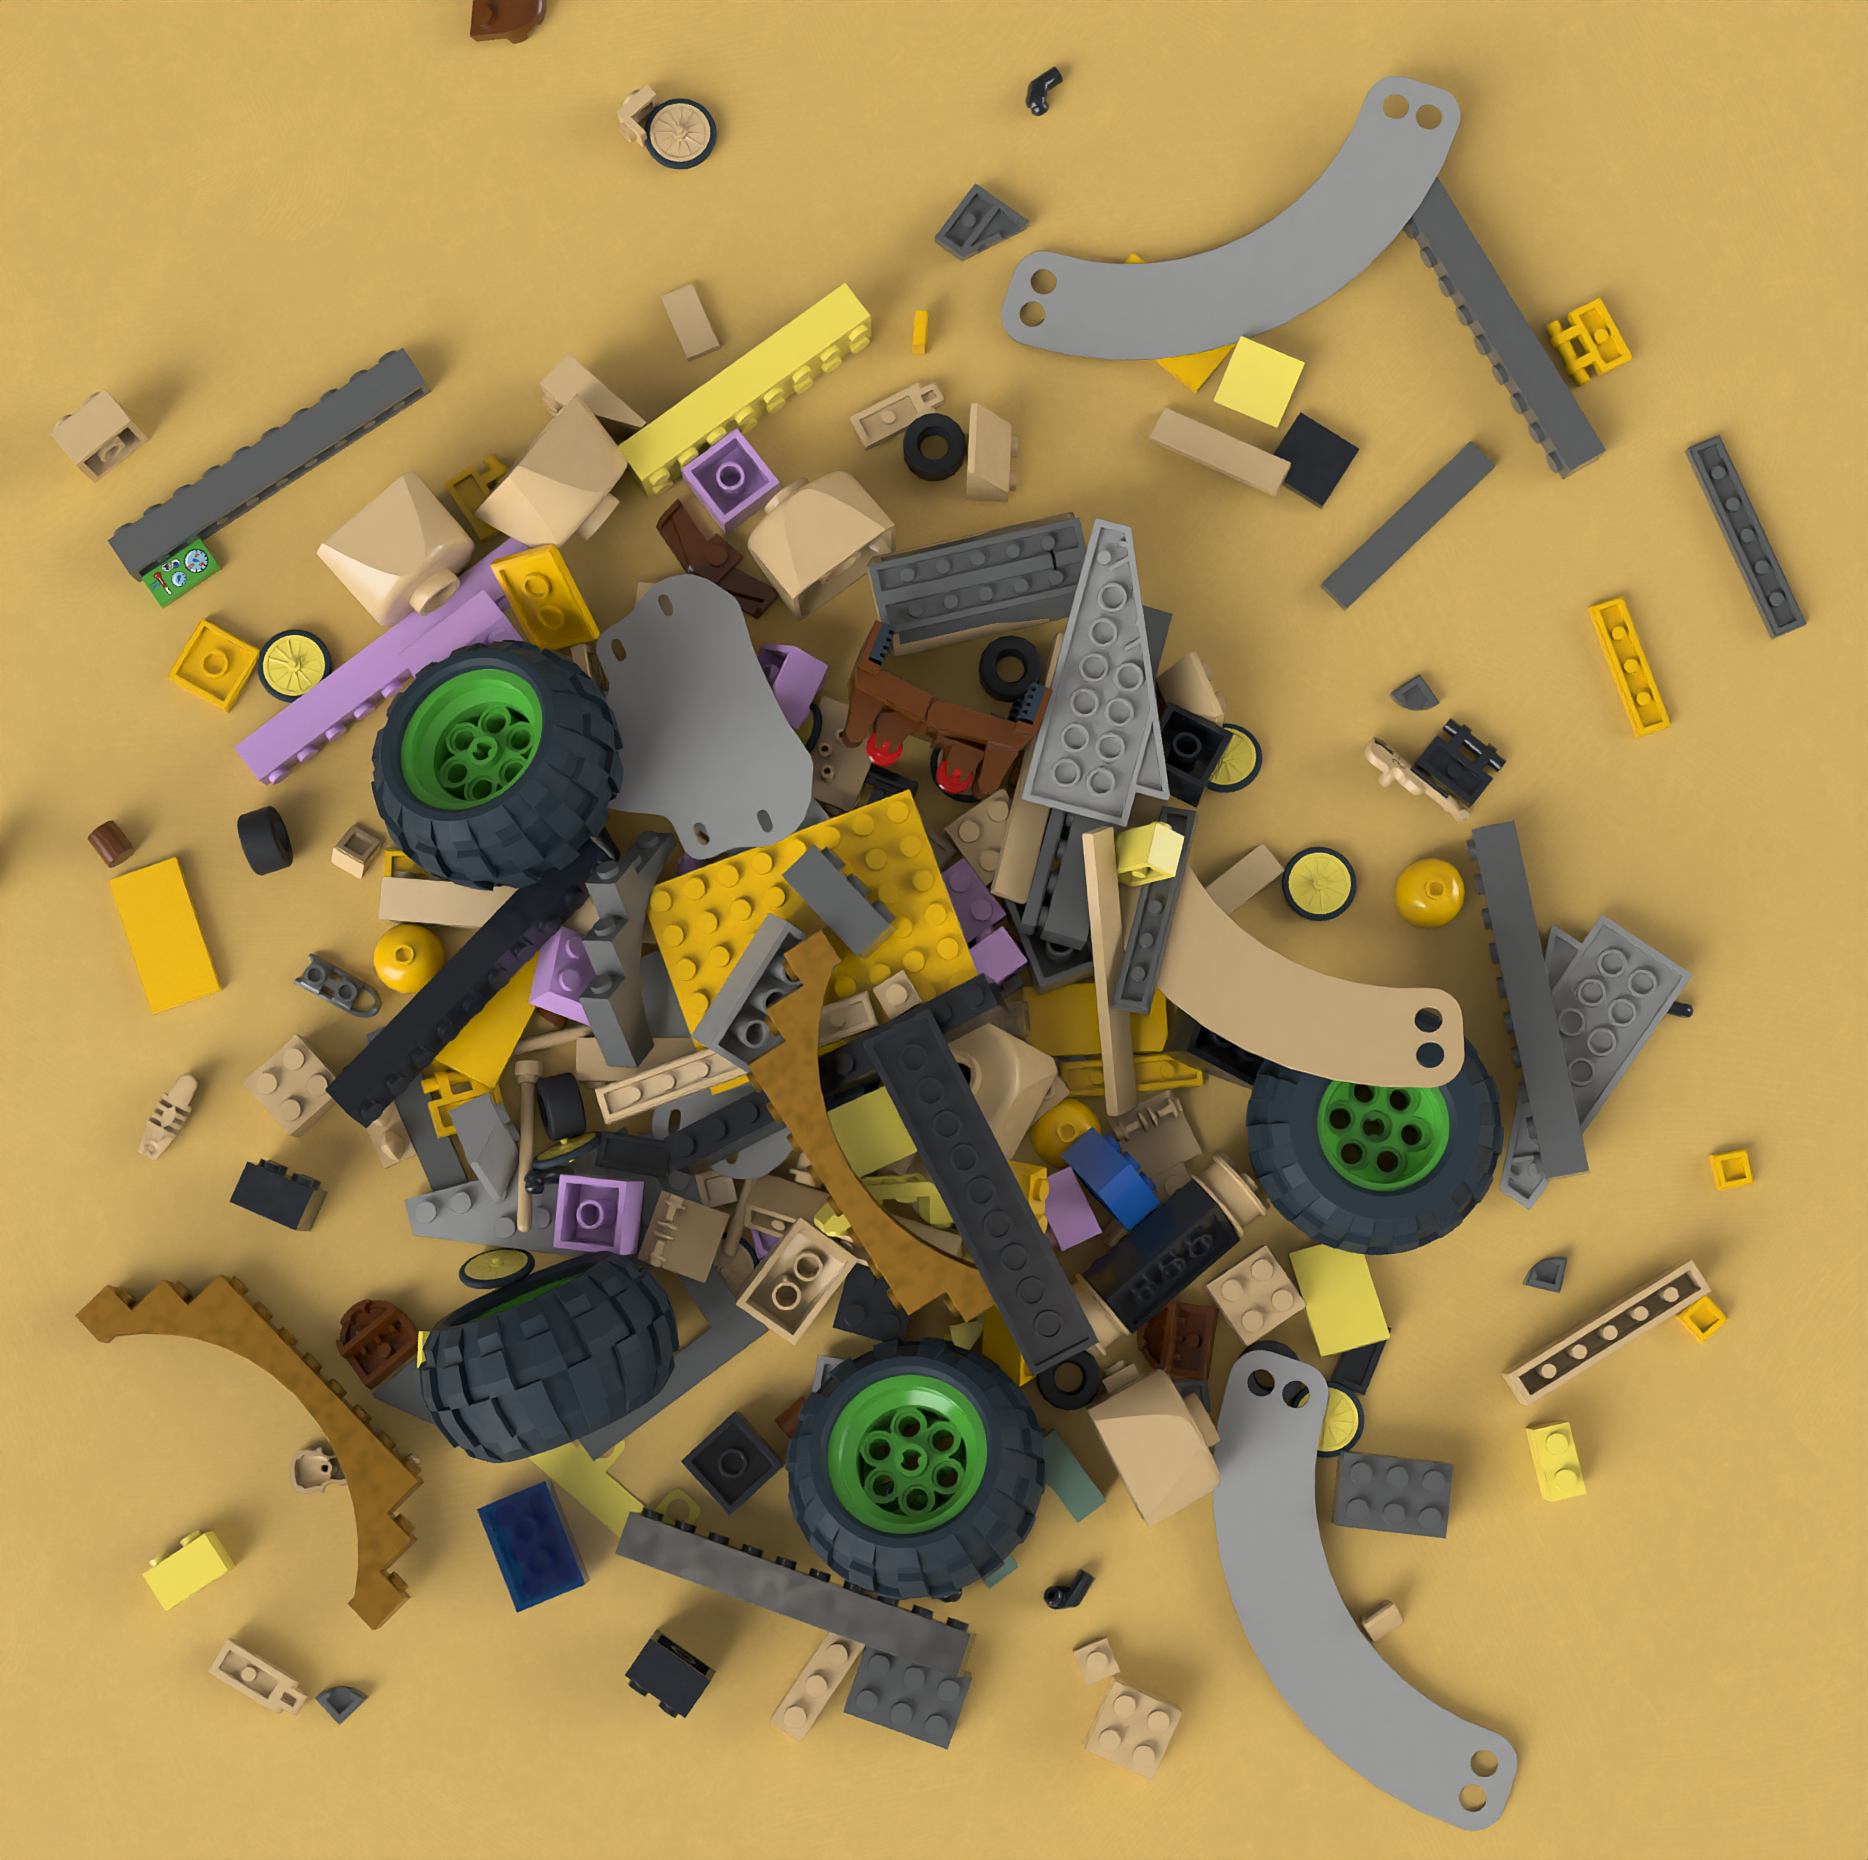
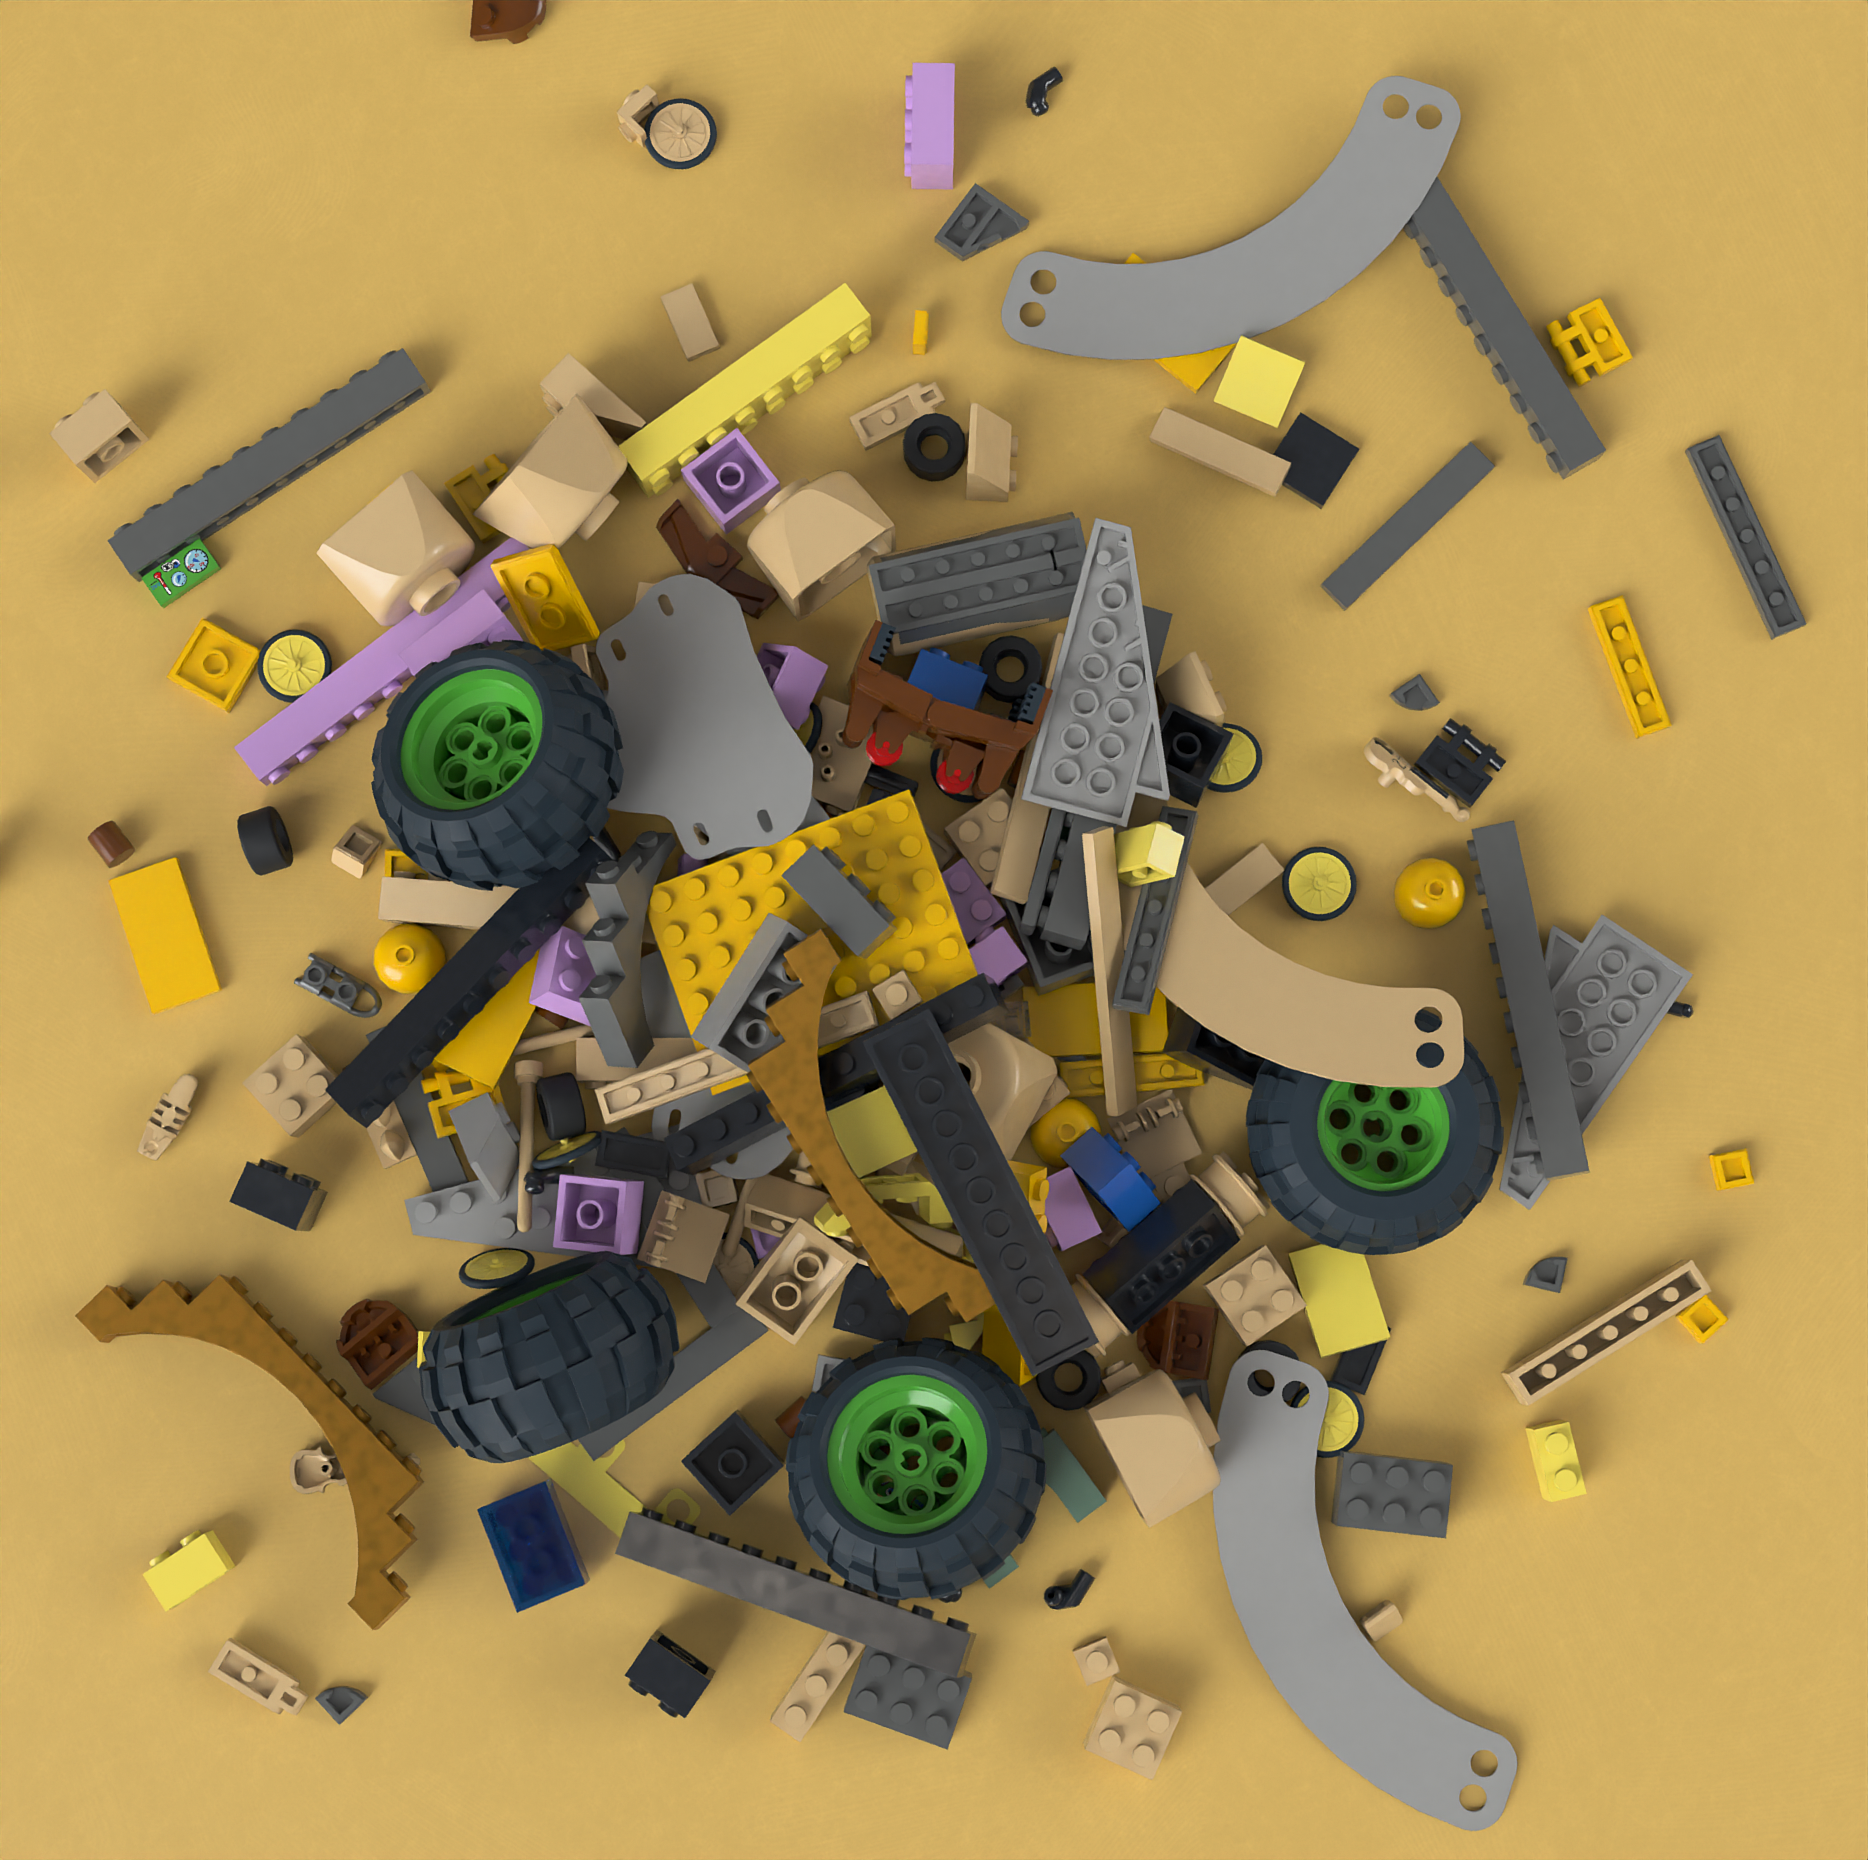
(930, 125): none -> lavender brick
(949, 680): none -> blue brick

